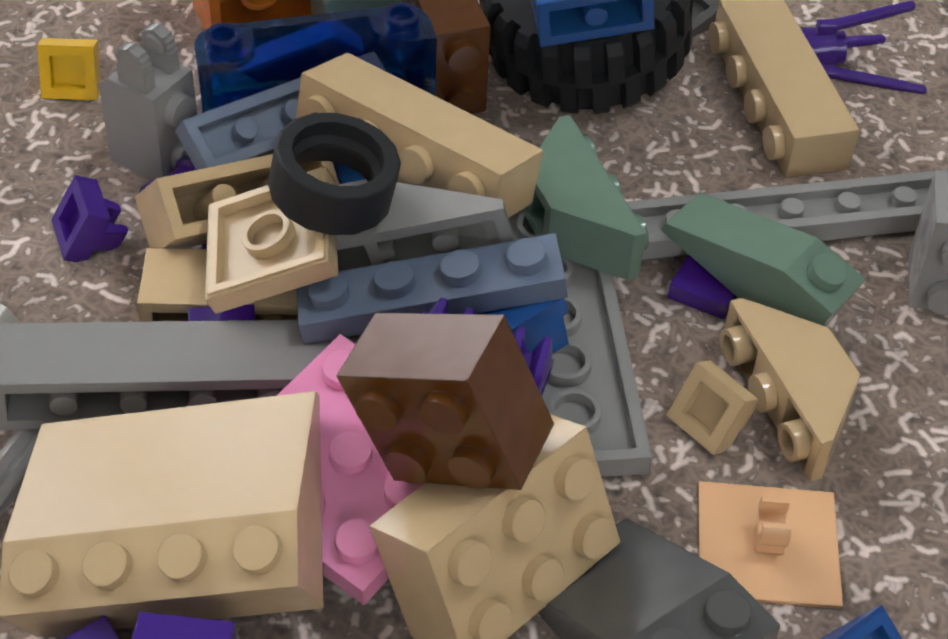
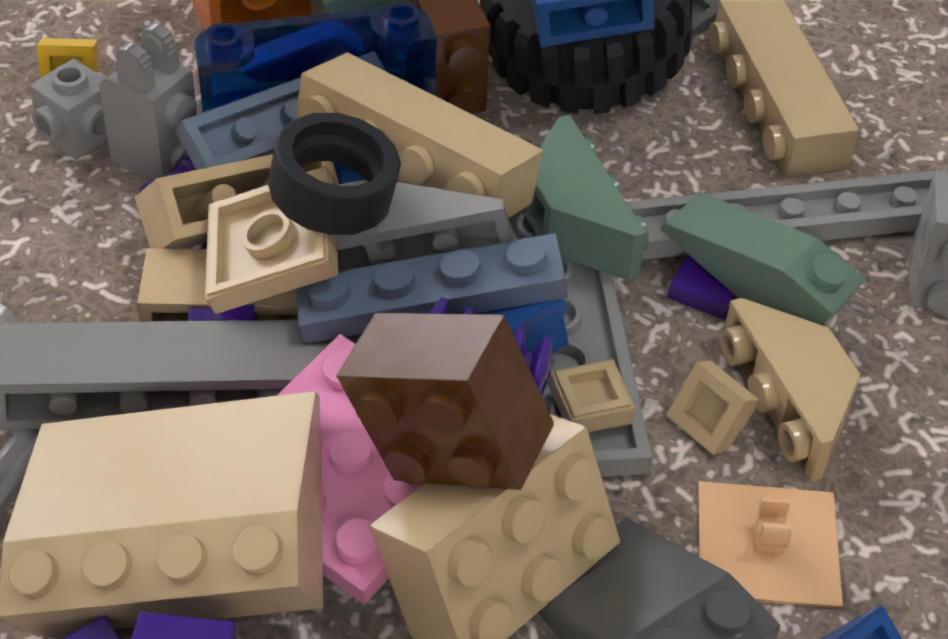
(69, 108): none -> light grey brick
(86, 221): dark purple tile -> none
(592, 395): none -> tan tile
(832, 46): dark purple plant -> none

